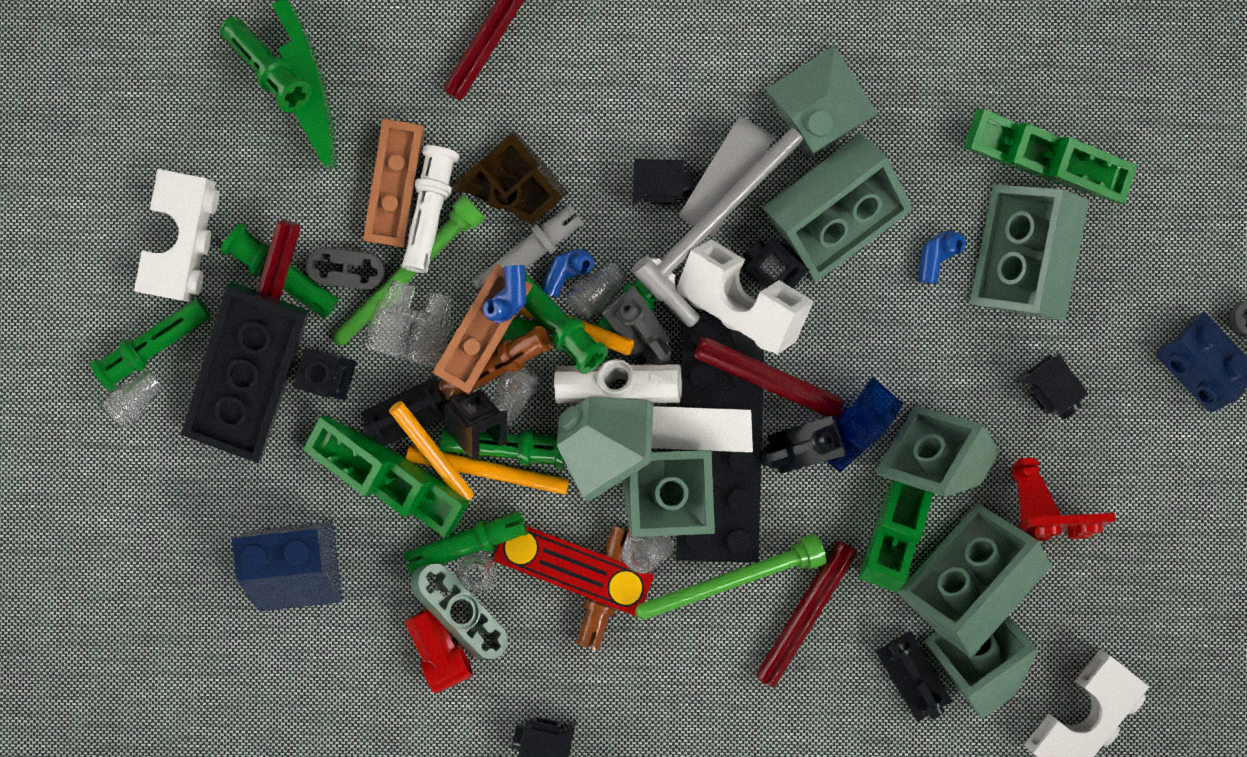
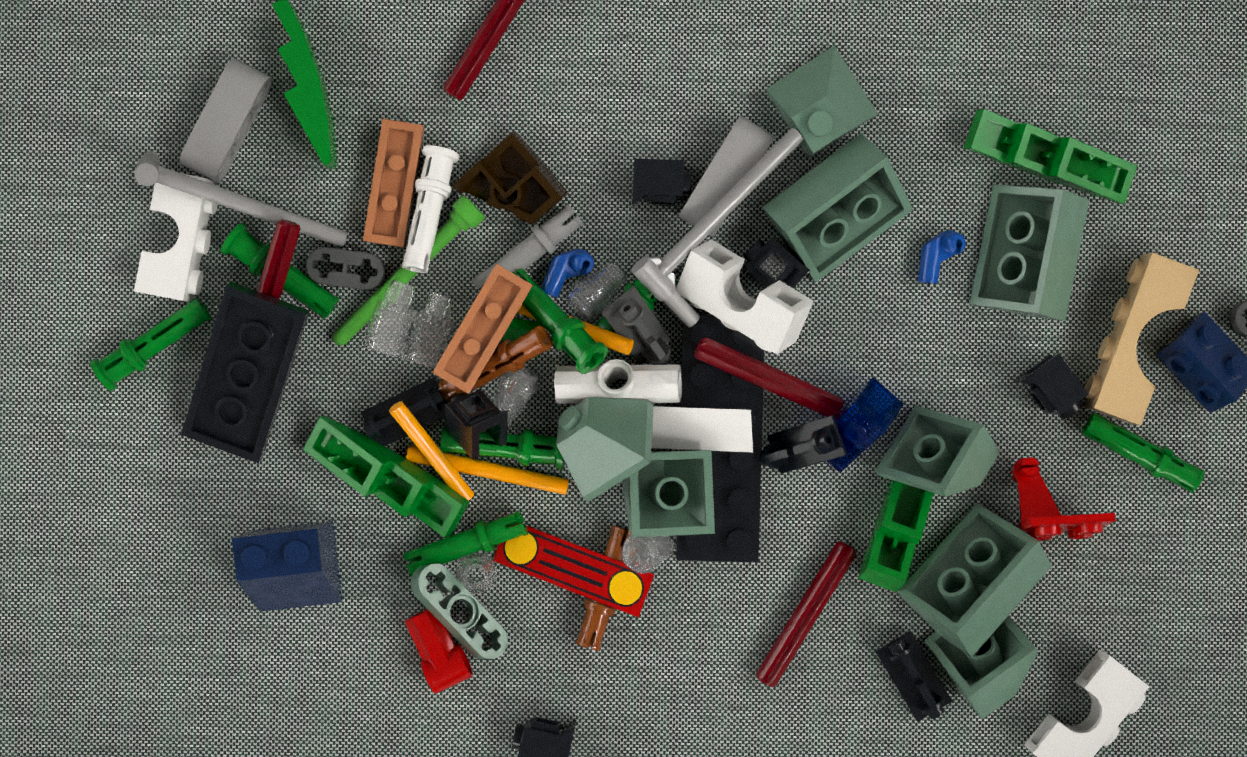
(131, 399): clear cone -> none
(150, 172): none -> light grey bar
(225, 120): none -> light grey beam
(272, 72): green pin -> none
(324, 374): black window -> none
(510, 299): blue arm -> none
(806, 553): bright green piece -> none
(1120, 385): none -> tan arch
(1158, 460): none -> green pin

